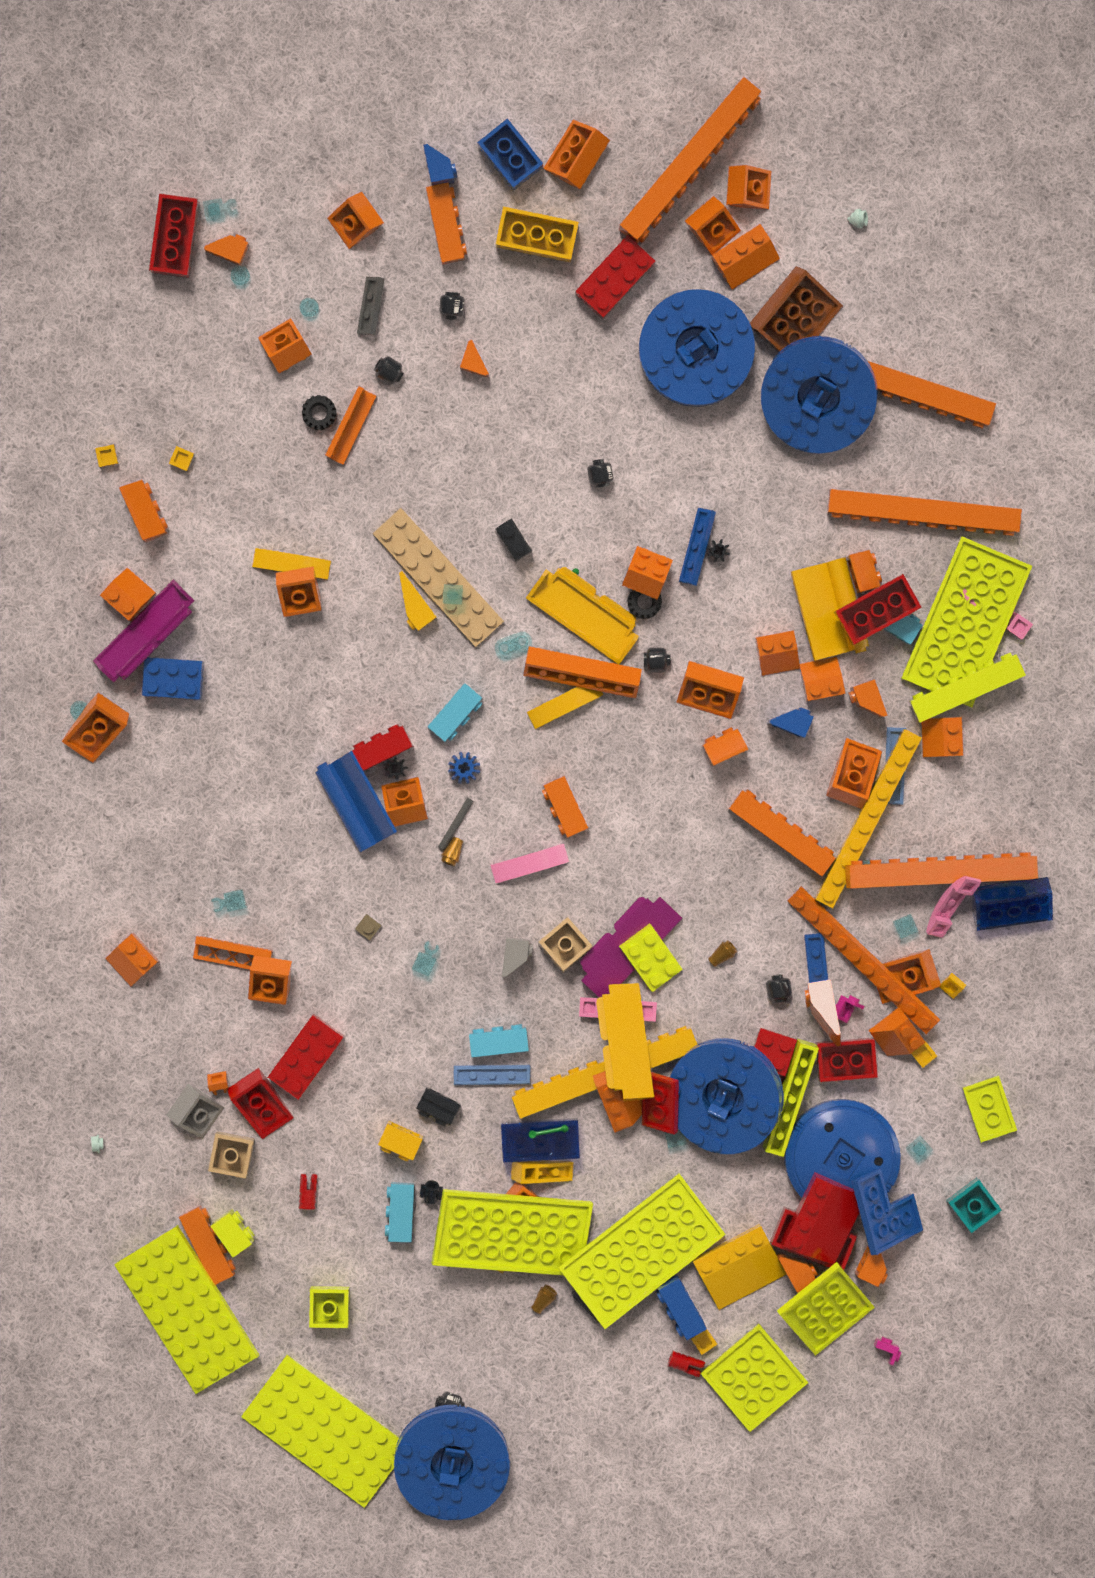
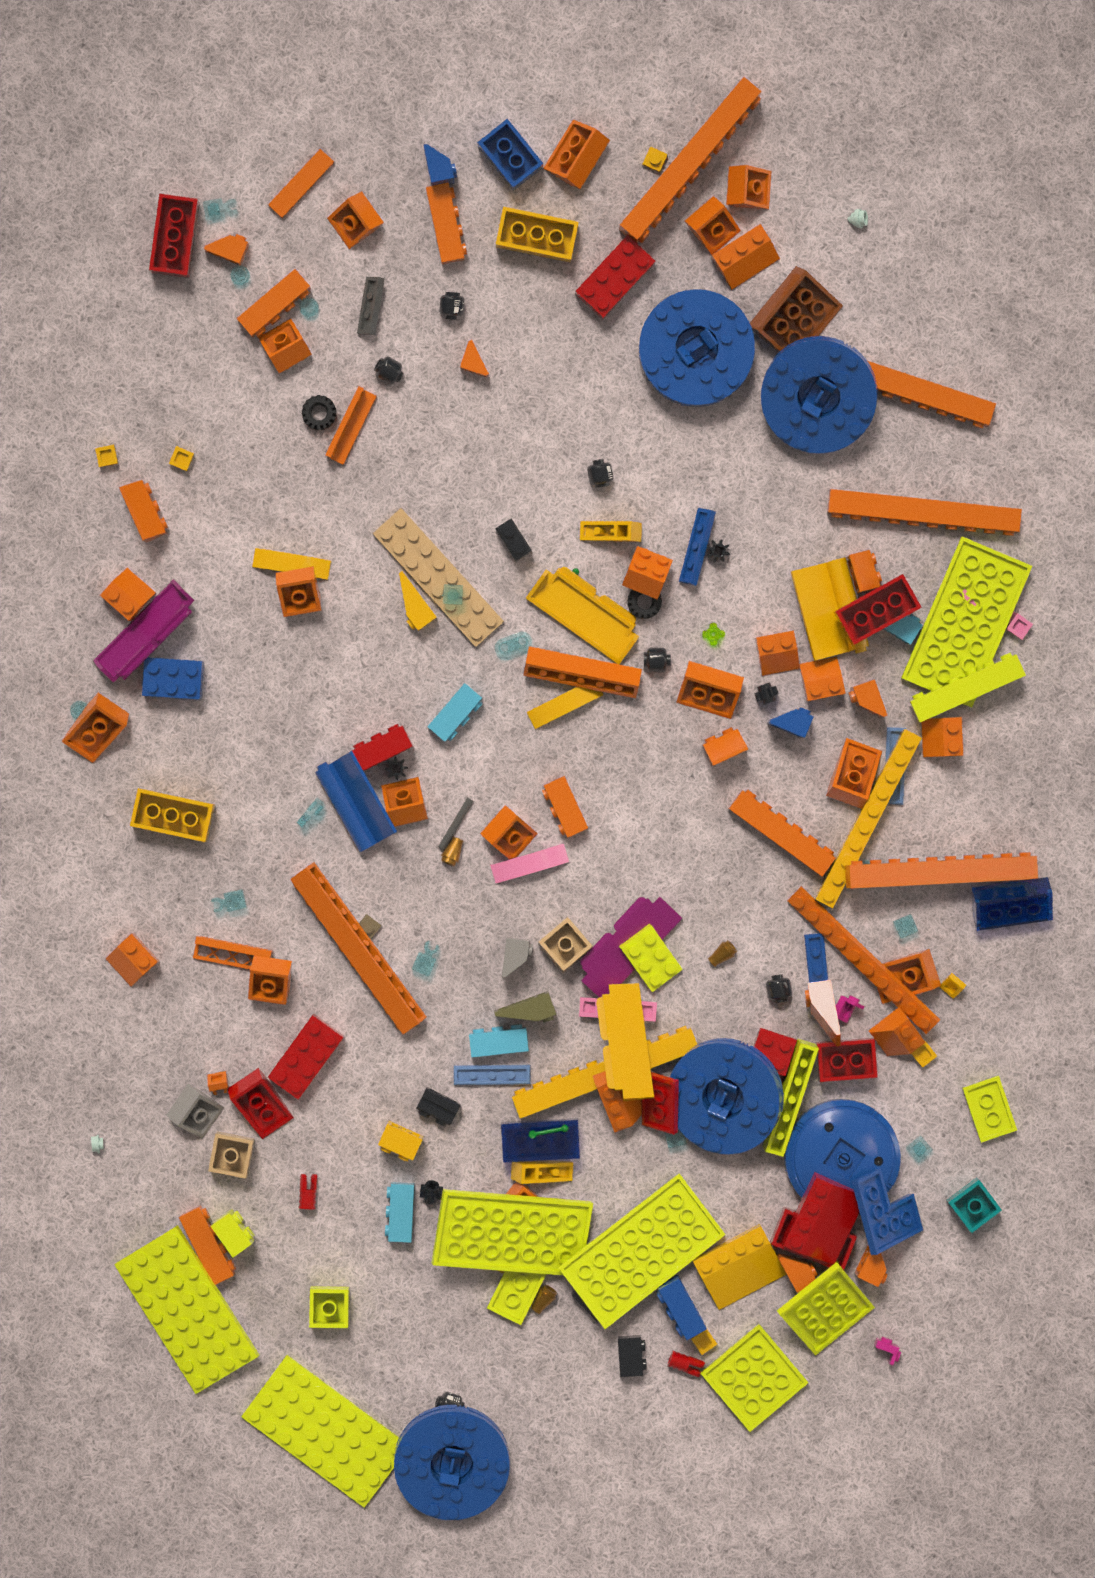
(172, 815): none -> yellow brick
(274, 303): none -> orange brick
(301, 183): none -> orange tile
(314, 809): none -> clear light blue plate
(358, 948): none -> orange brick
(460, 762): blue gear -> none
(508, 833): none -> orange slope
(515, 1294): none -> neon yellow plate
(533, 1008): none -> olive slope
(611, 531): none -> yellow slope
(630, 1355): none -> black brick
(654, 159): none -> yellow plate
(708, 634): none -> clear neon green plate
(766, 693): none -> black gear
(948, 903): bright pink slope -> none

